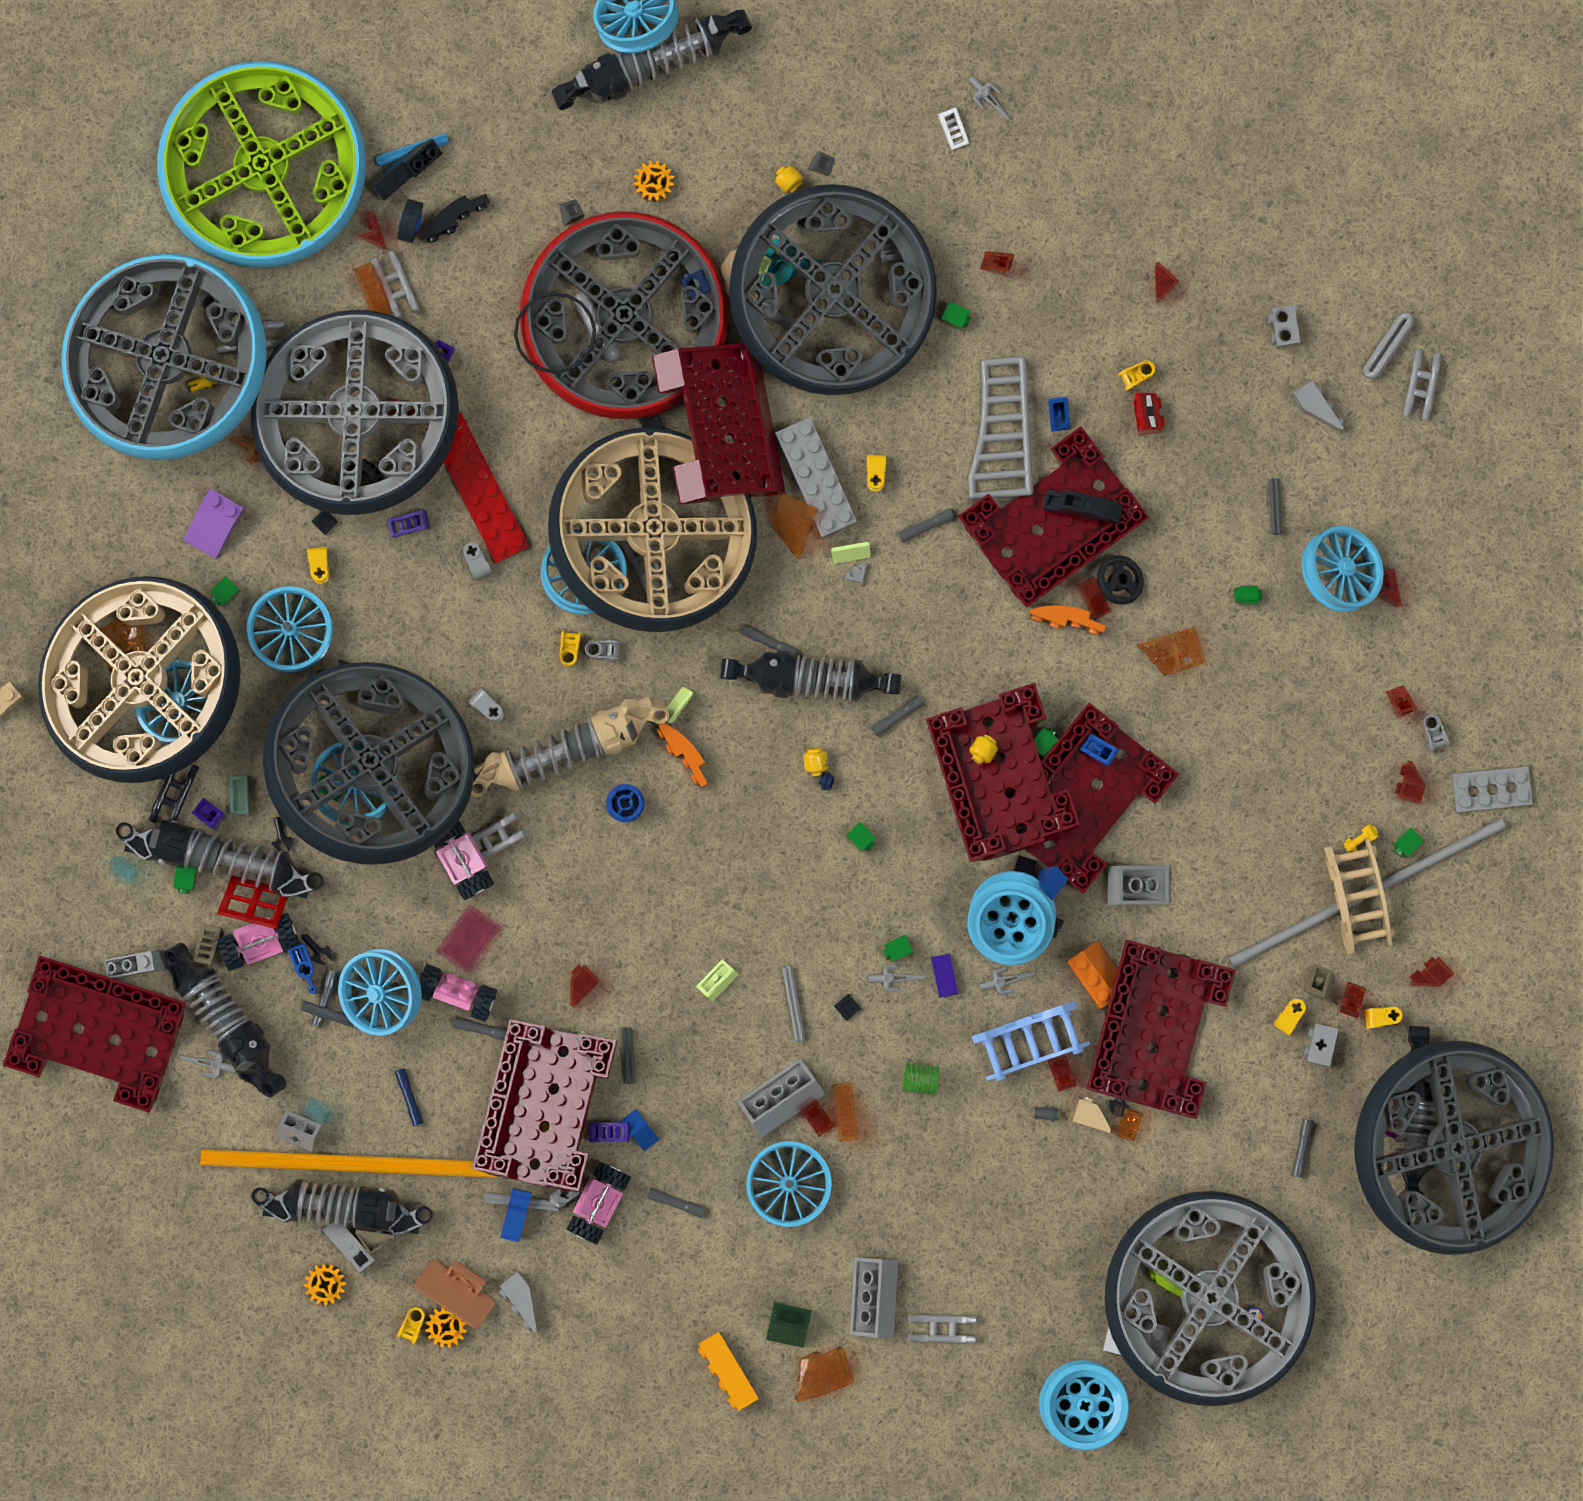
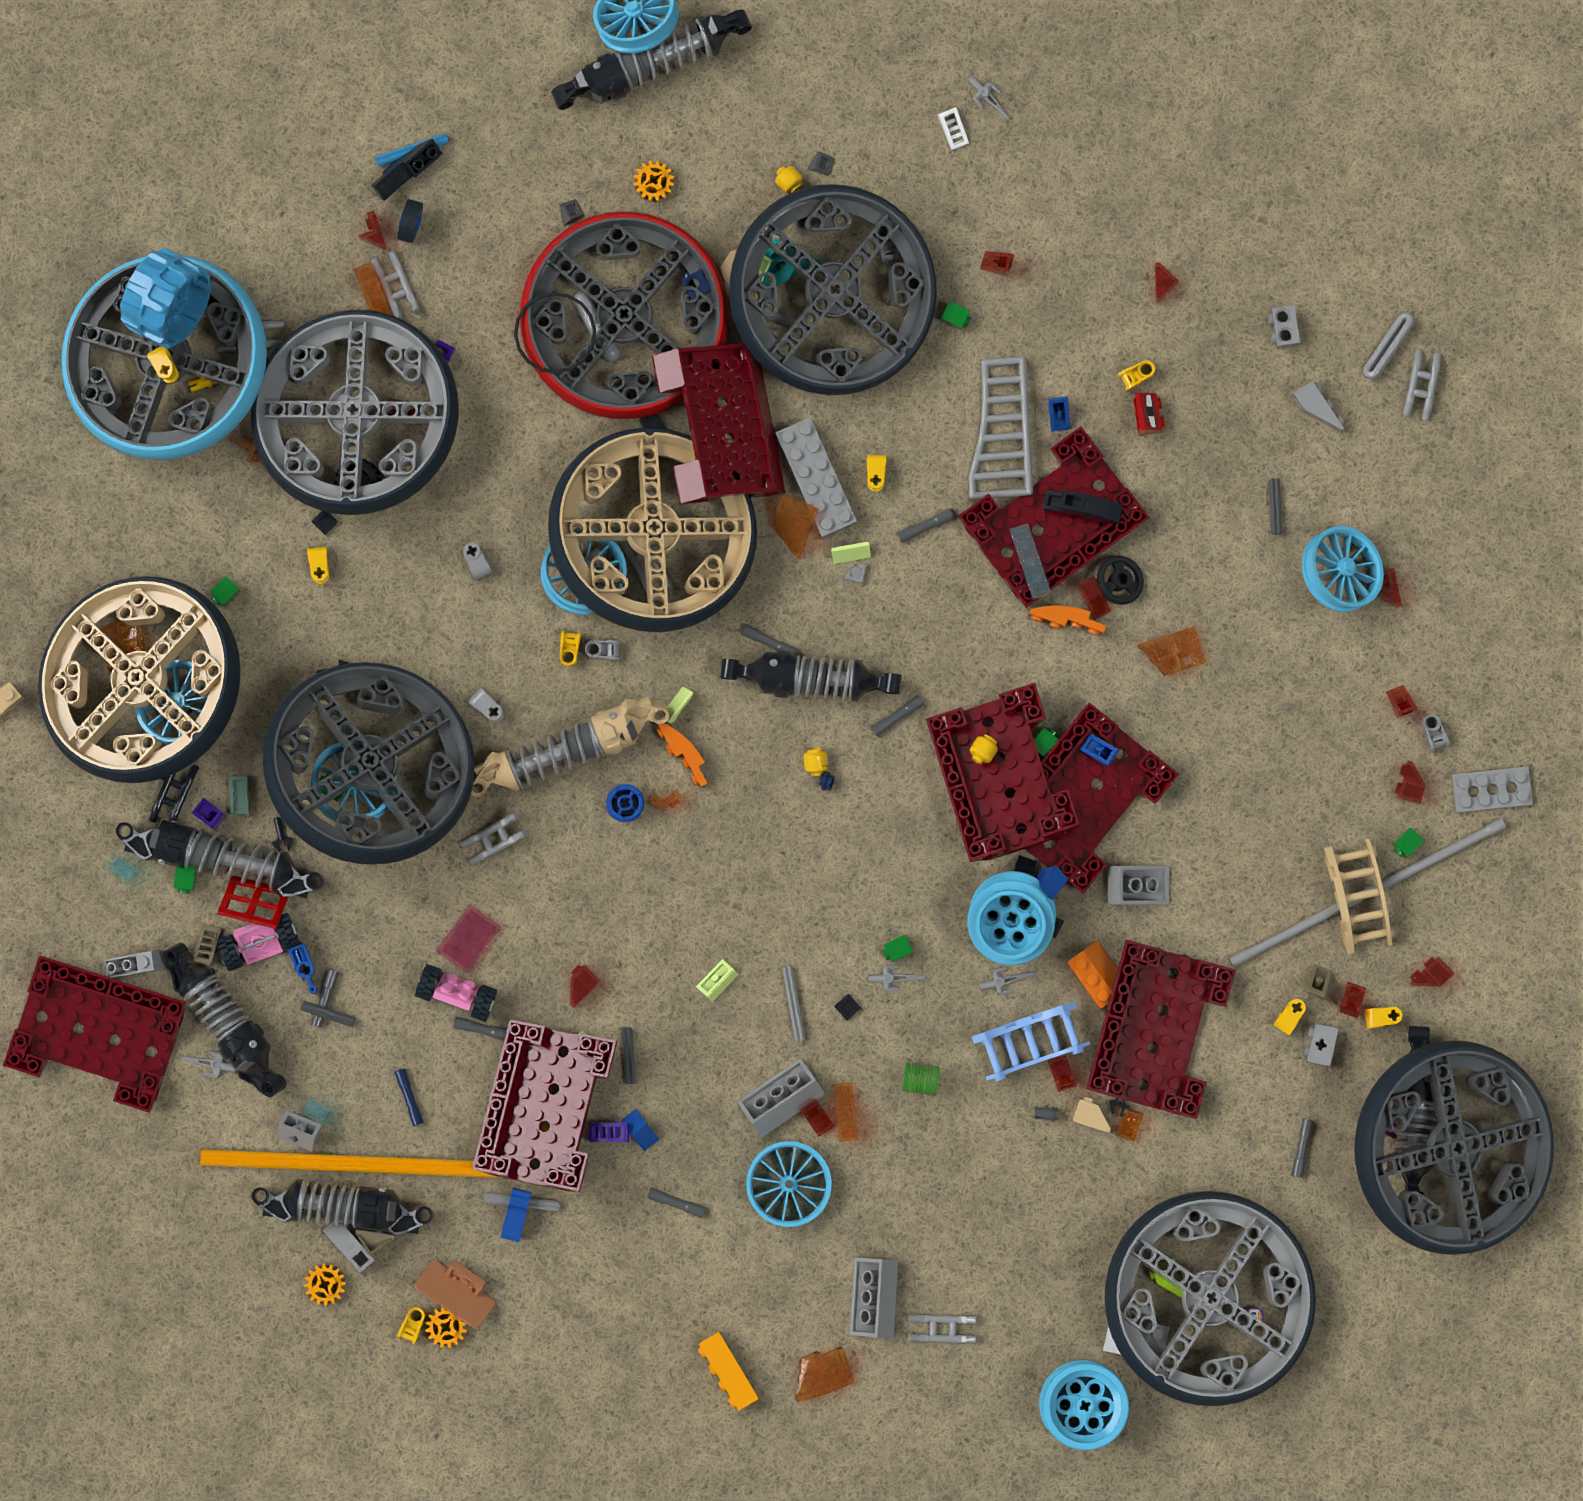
(162, 362): none -> yellow piece
(165, 298): none -> dark azure wheel
(213, 523): medium lavender slope -> none
(269, 78): lime wheel -> none
(289, 629): medium azure wheel -> none
(317, 950): black bar -> none
(379, 992): medium azure wheel -> none
(424, 520): dark purple slope -> none
(446, 220): black slope -> none
(463, 861): plate -> none
(483, 496): red piece -> none
(520, 1295): light grey slope -> none
(557, 1201): light grey piece -> none
(598, 1203): plate -> none
(671, 801): none -> clear orange bracket
(788, 1324): clear green slope -> none
(861, 837): green brick -> none
(944, 975): dark purple slope -> none
(1030, 561): none -> clear light blue tile
(1247, 595): green brick -> none
(1369, 832): yellow bar -> none

